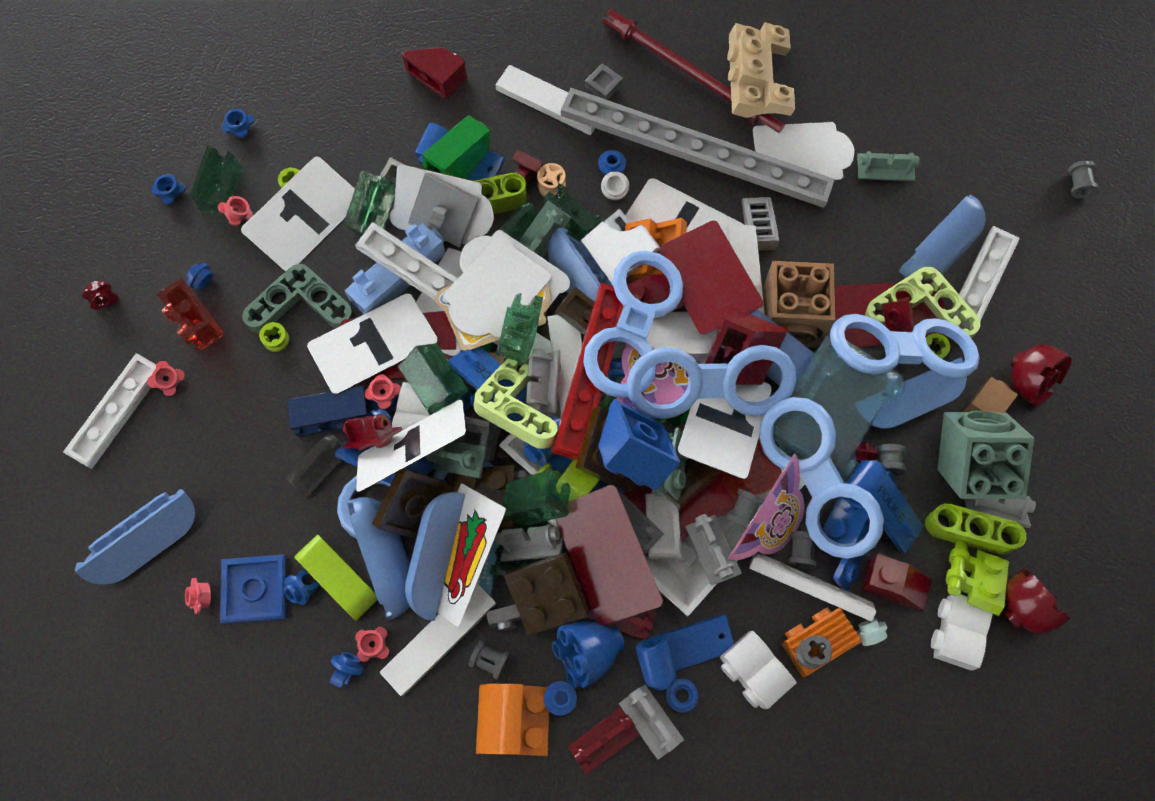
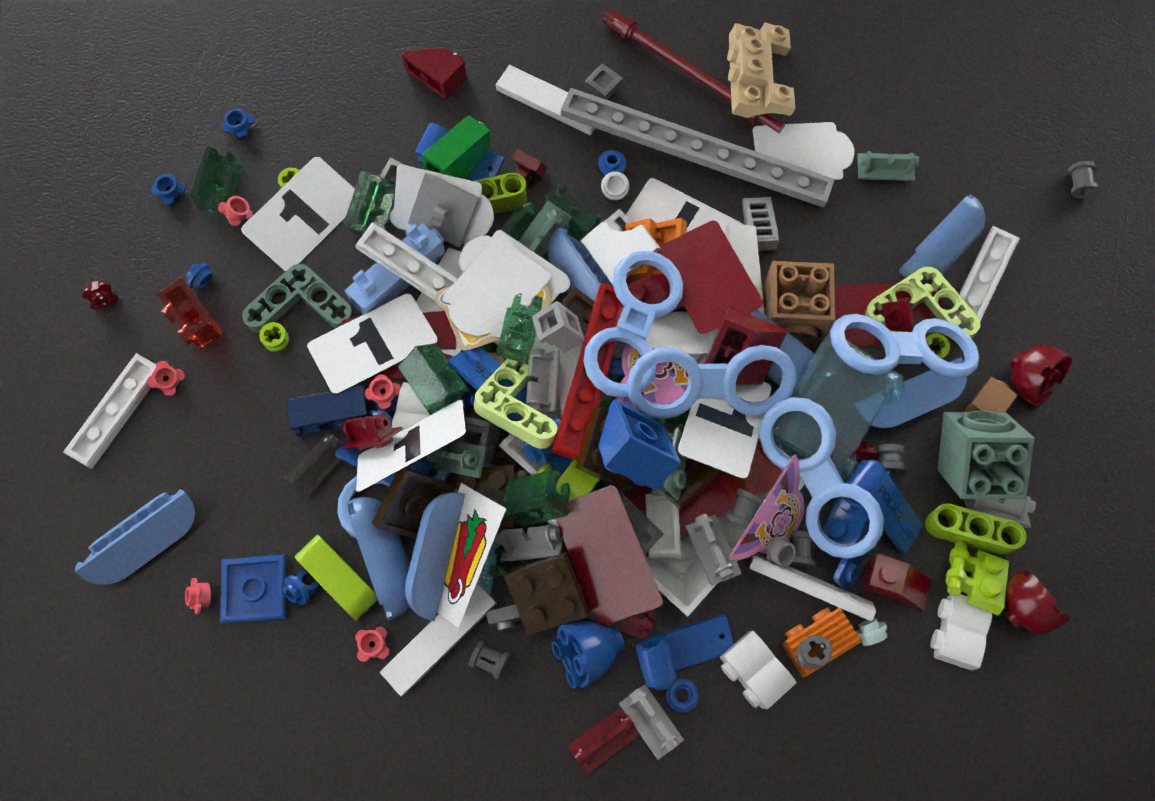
(346, 667): blue plate -> none
(512, 720): orange brick -> none
(550, 173): light nougat wheel -> none
(558, 327): none -> light grey brick
(560, 698): blue plate -> none
(780, 551): none -> light grey plate

